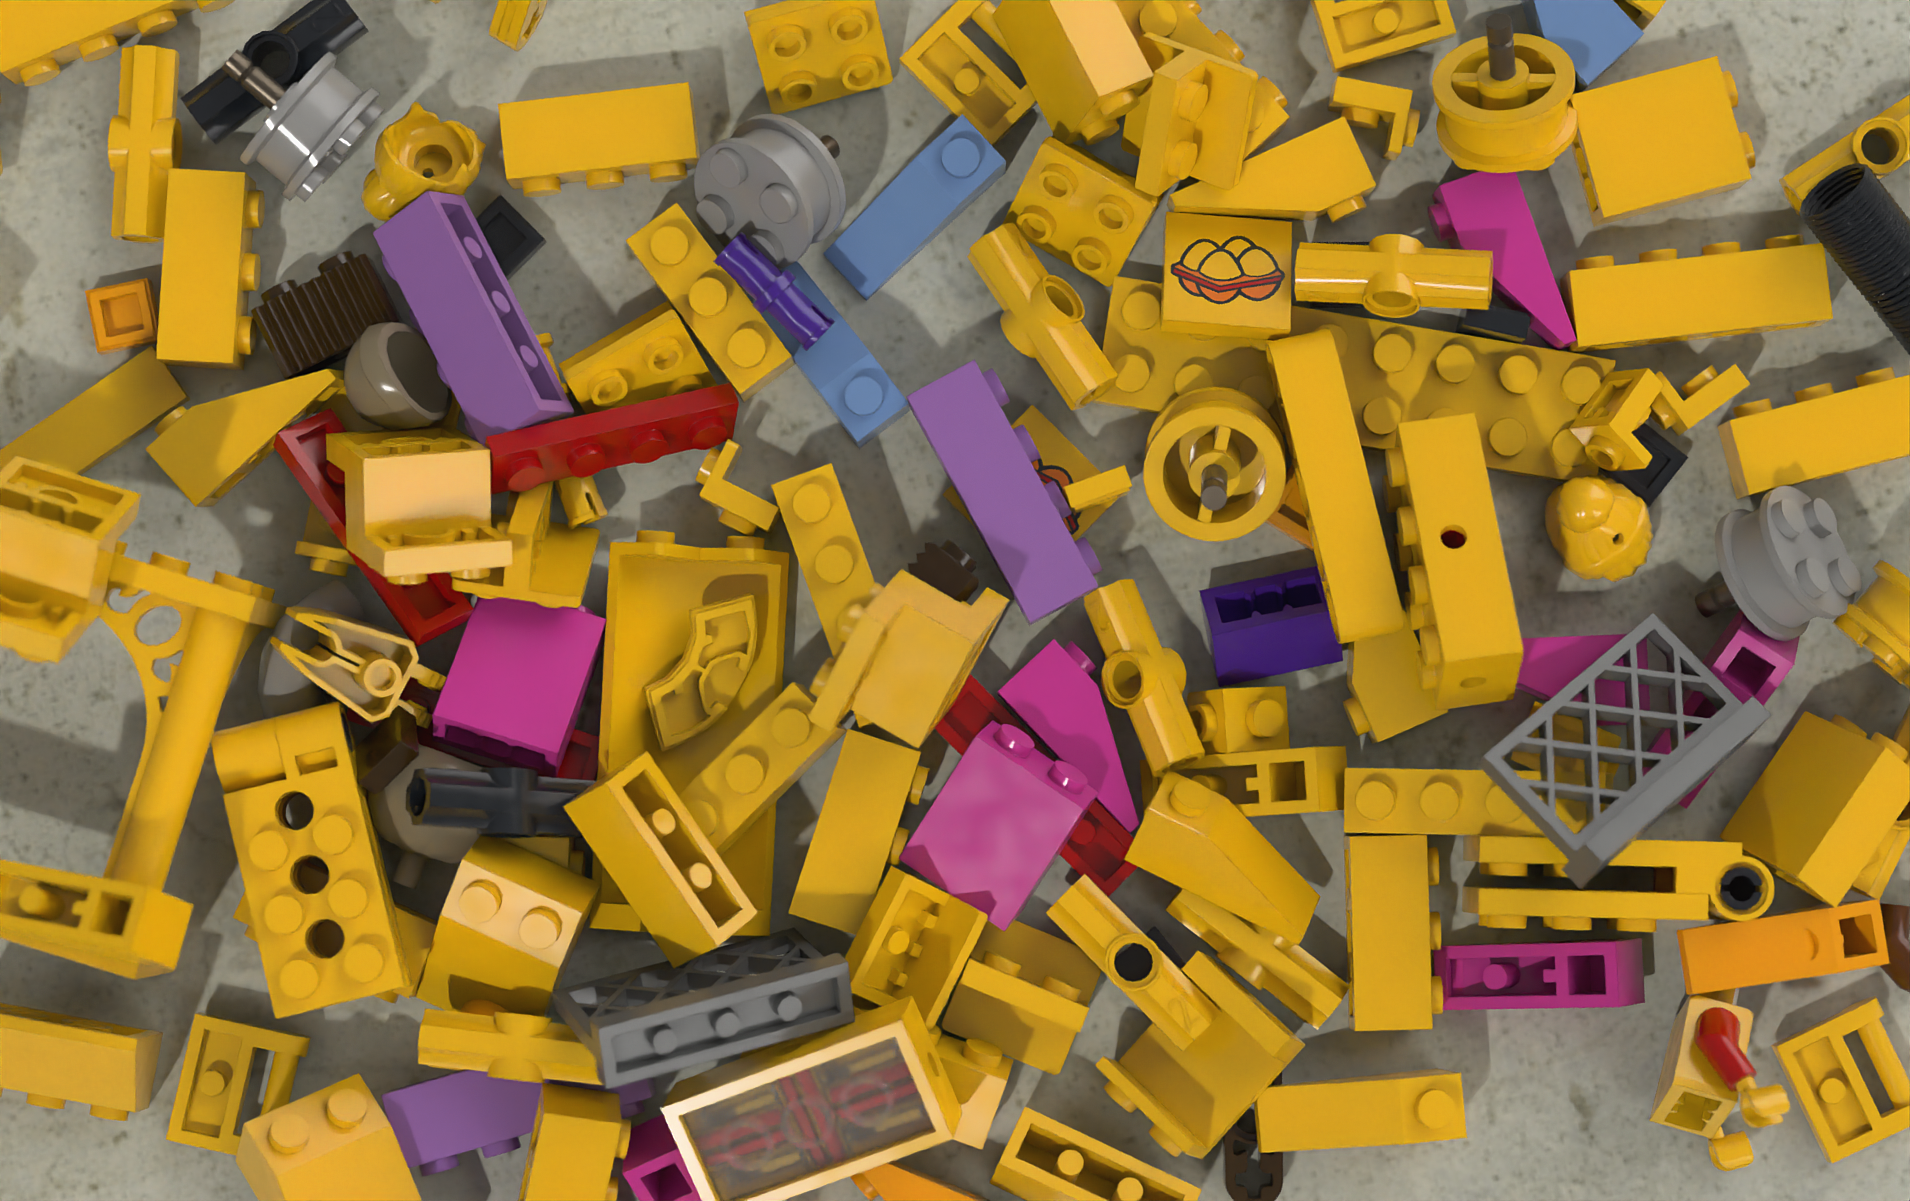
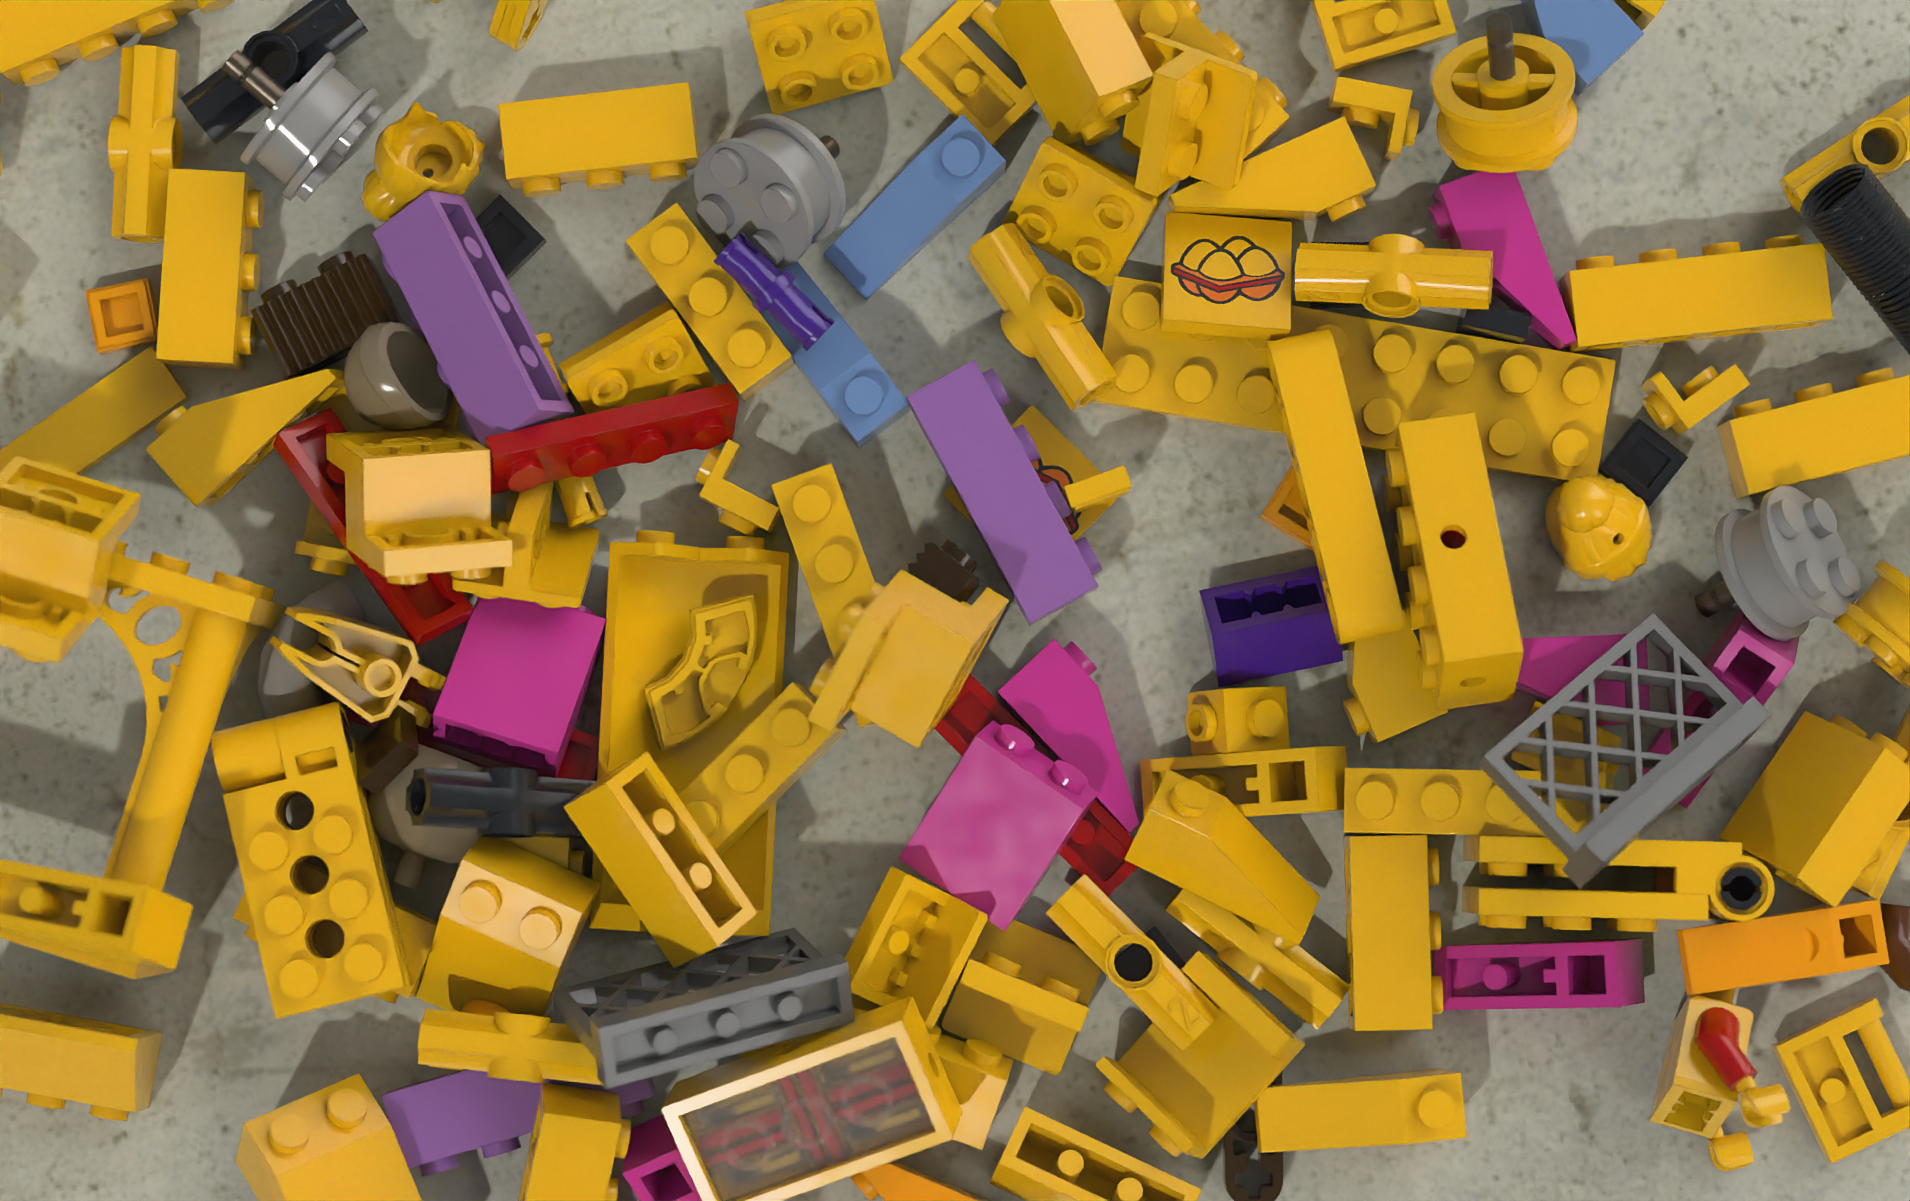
(218, 1077): yellow plate -> none
(858, 831): yellow brick -> none
(1143, 677): yellow piece -> none
(1214, 464): yellow wheel -> none
(1613, 414): yellow bracket -> none
(1659, 141): yellow brick -> none

